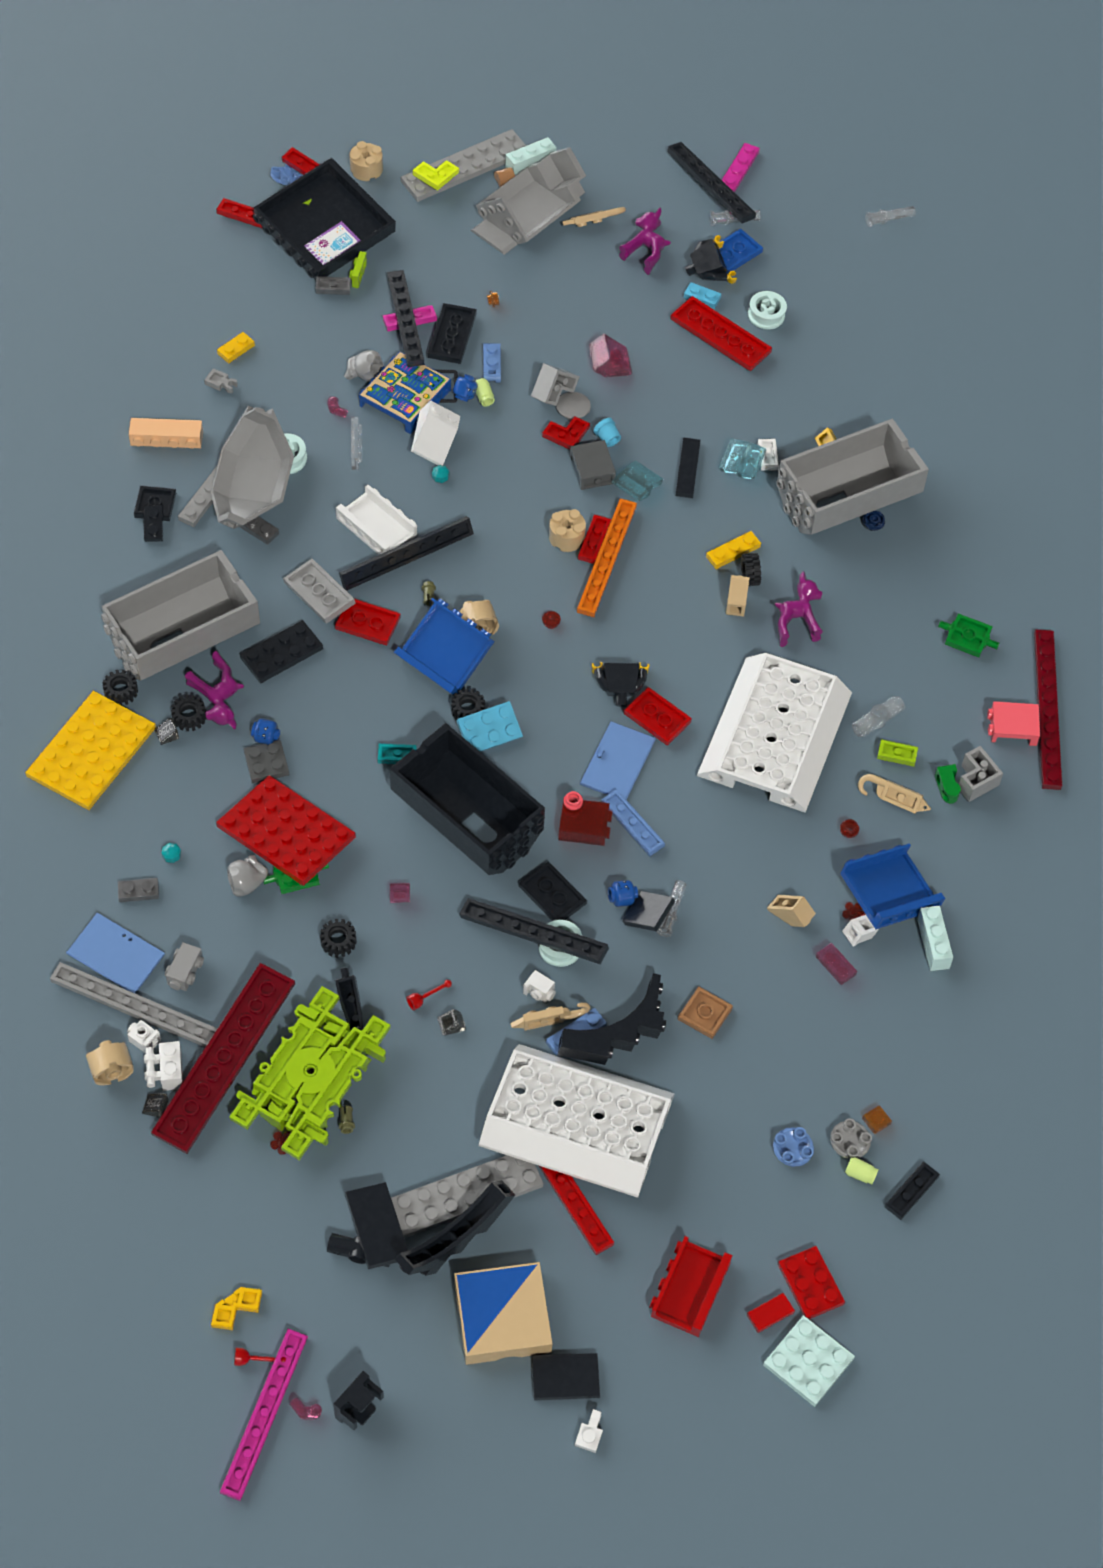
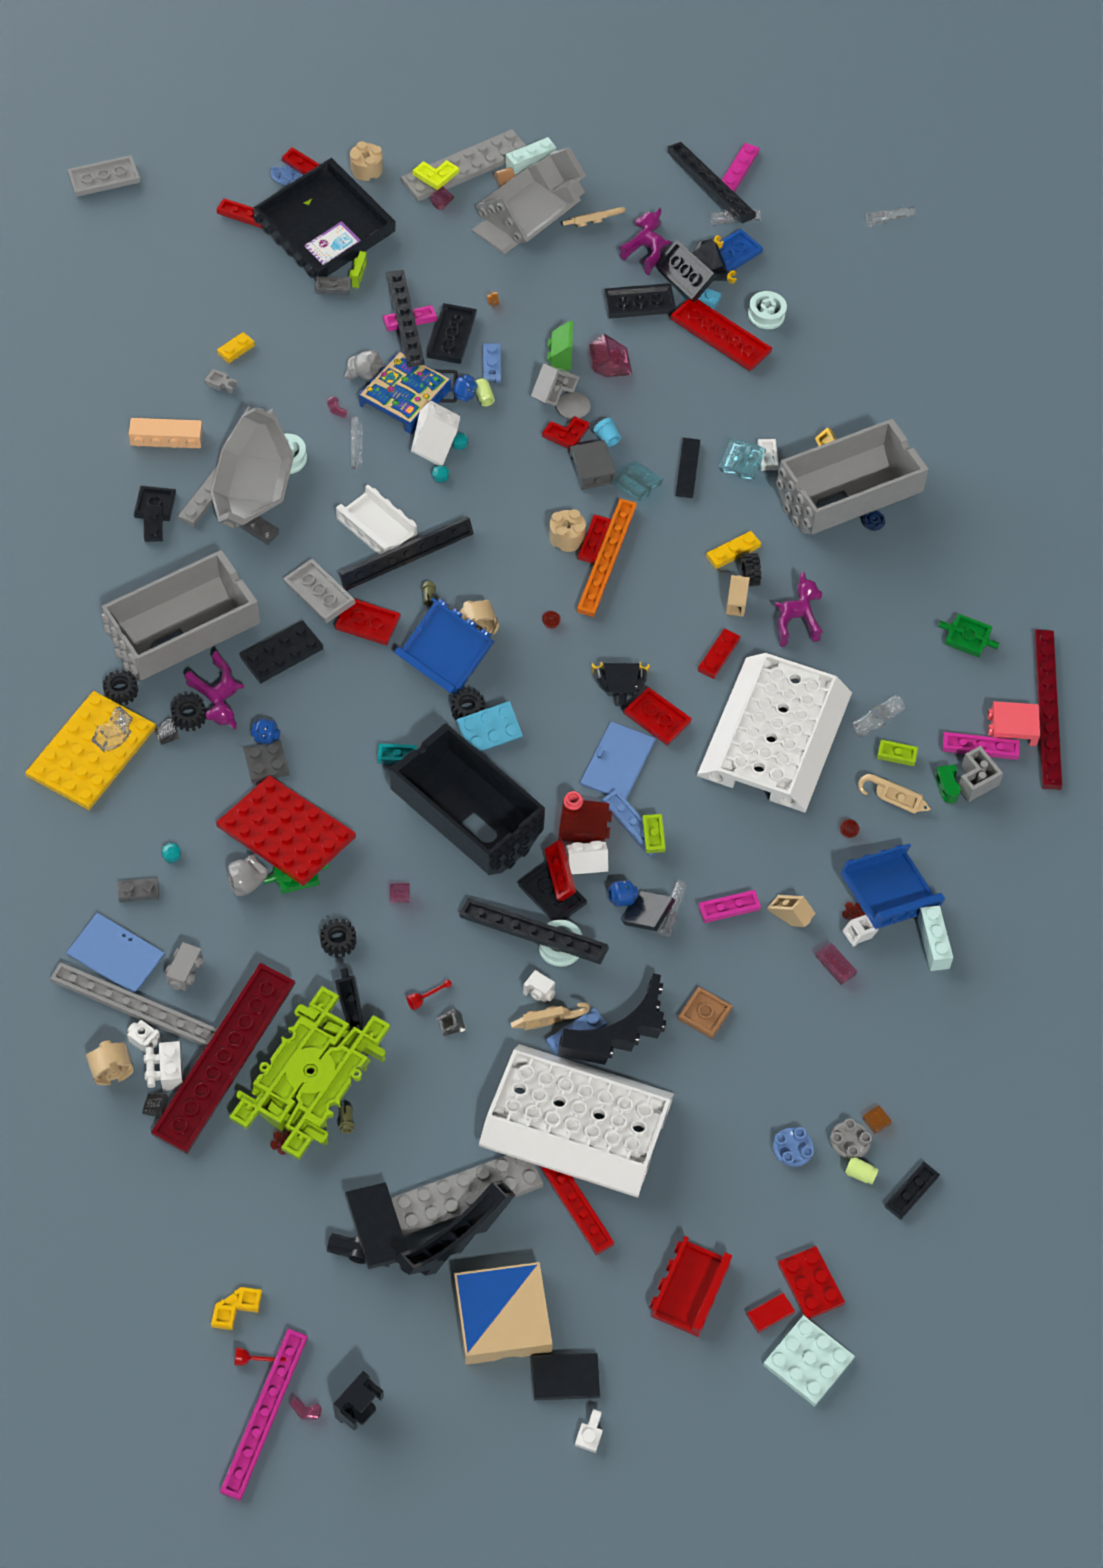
(103, 175): none -> light grey plate
(113, 733): none -> clear brick
(441, 198): none -> clear pink brick
(460, 441): none -> teal tile
(560, 870): none -> red plate
(561, 346): none -> bright green slope
(587, 857): none -> white brick
(640, 300): none -> black plate
(653, 833): none -> lime plate
(686, 270): none -> plate
(719, 653): none -> red plate
(729, 906): none -> dark pink plate
(992, 746): none -> dark pink plate

